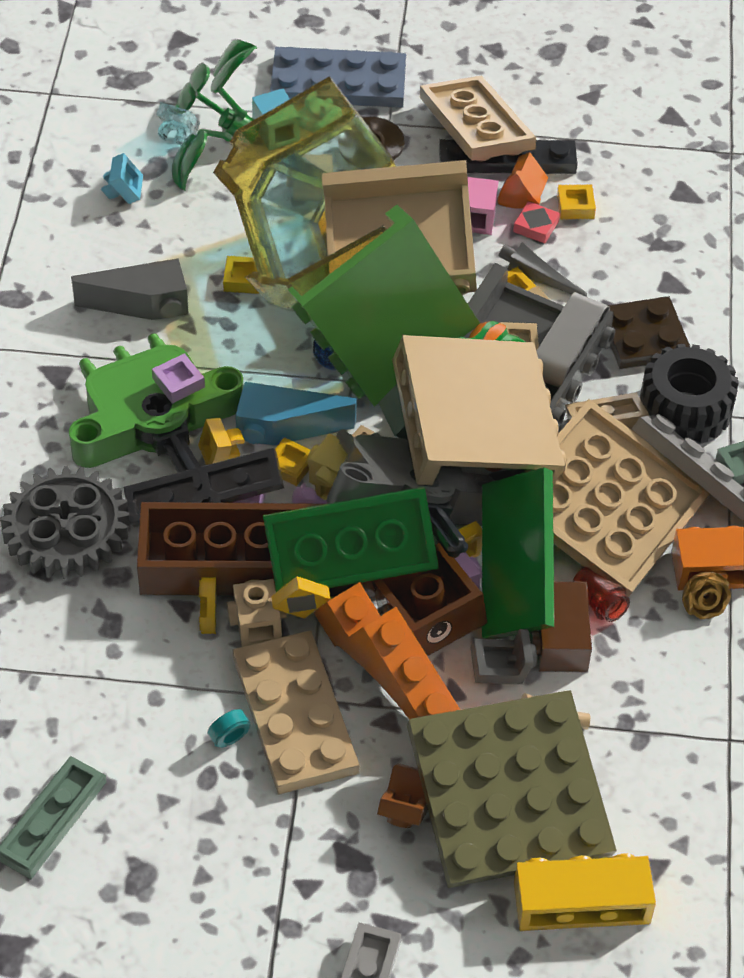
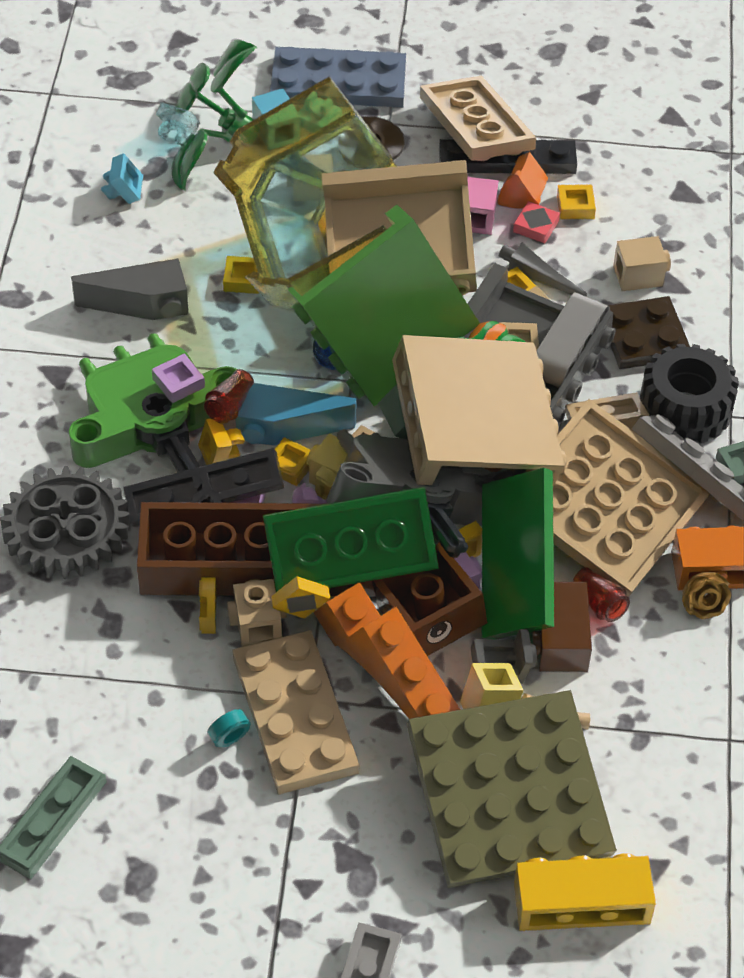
(227, 398): none -> clear red cone
(404, 799): dark orange bracket -> none
(490, 685): none -> light yellow brick
(641, 263): none -> tan brick

